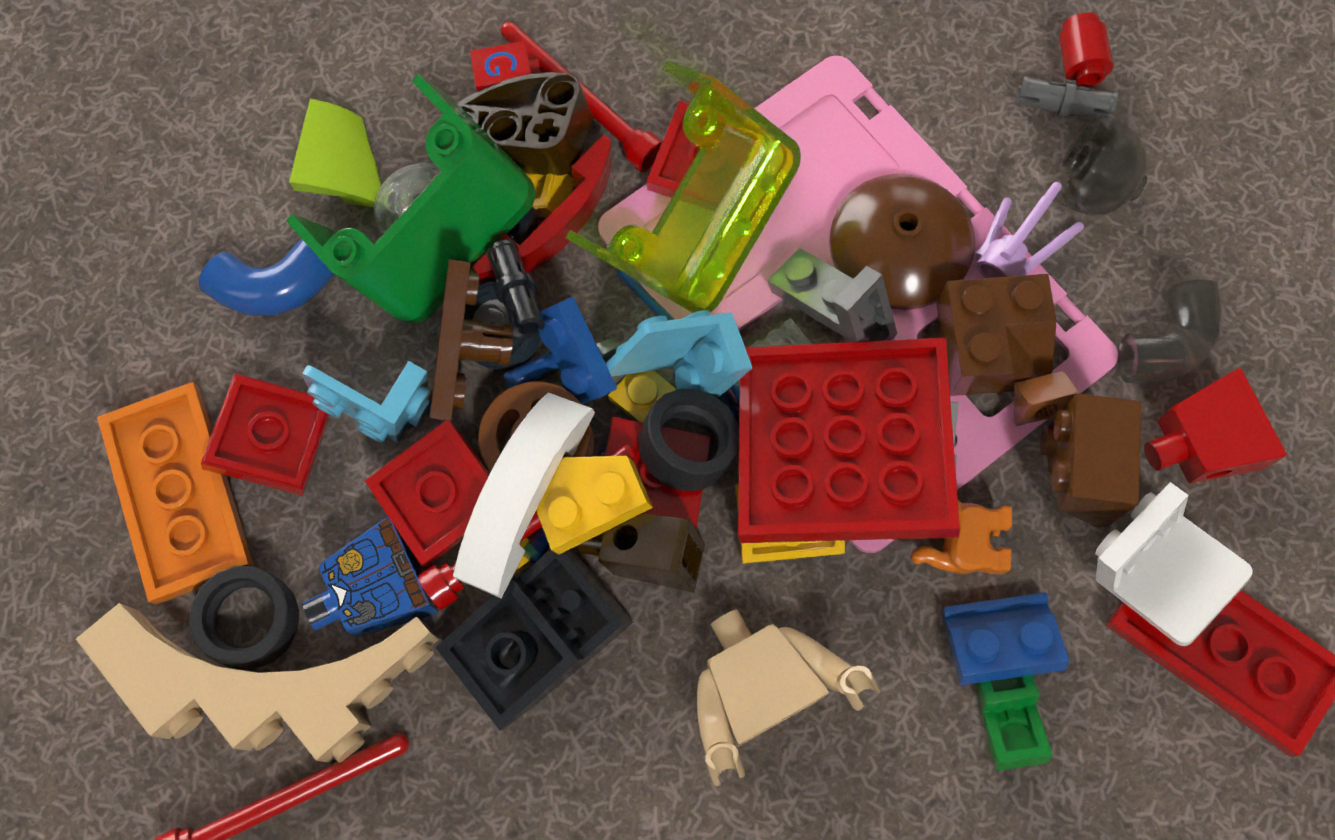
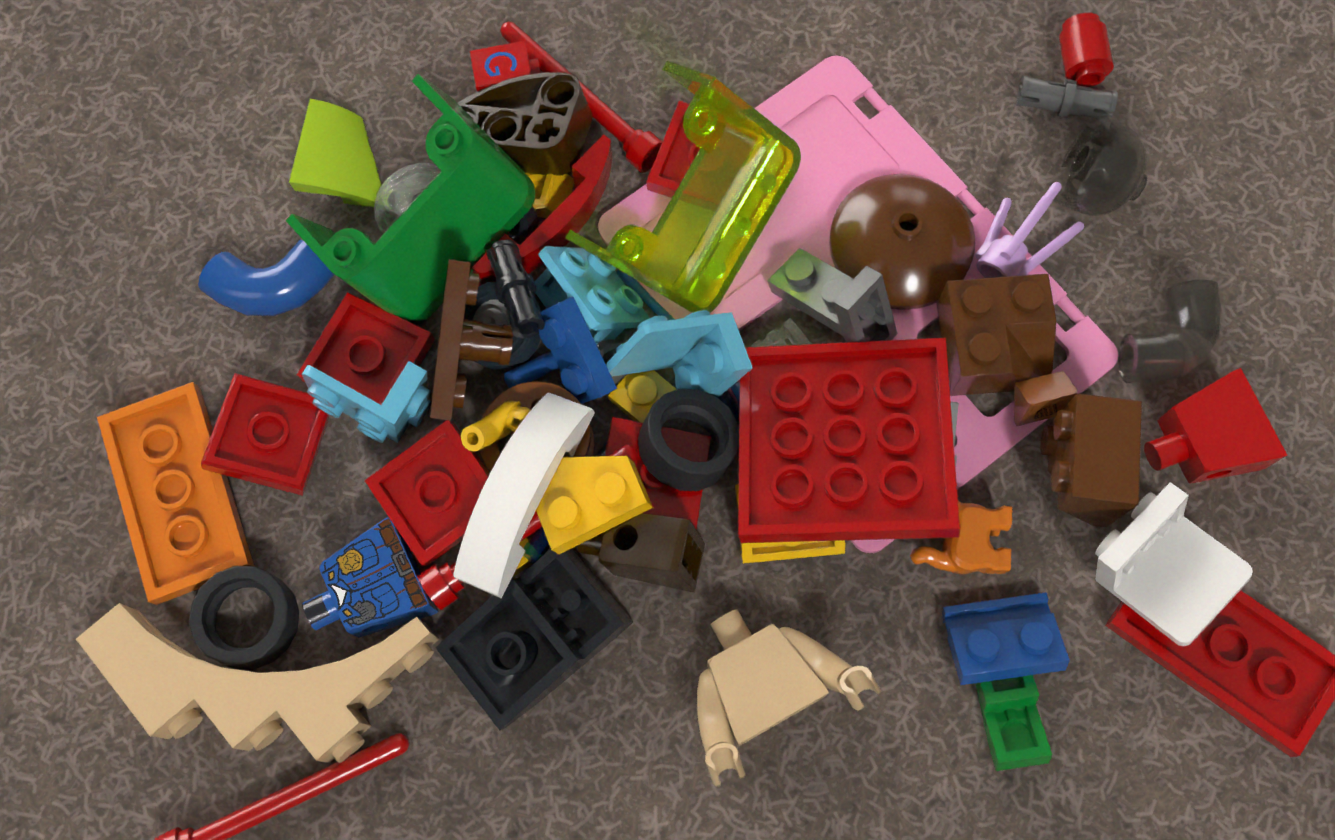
(367, 348): none -> red plate
(494, 426): none -> yellow arm
(597, 289): none -> medium azure bracket

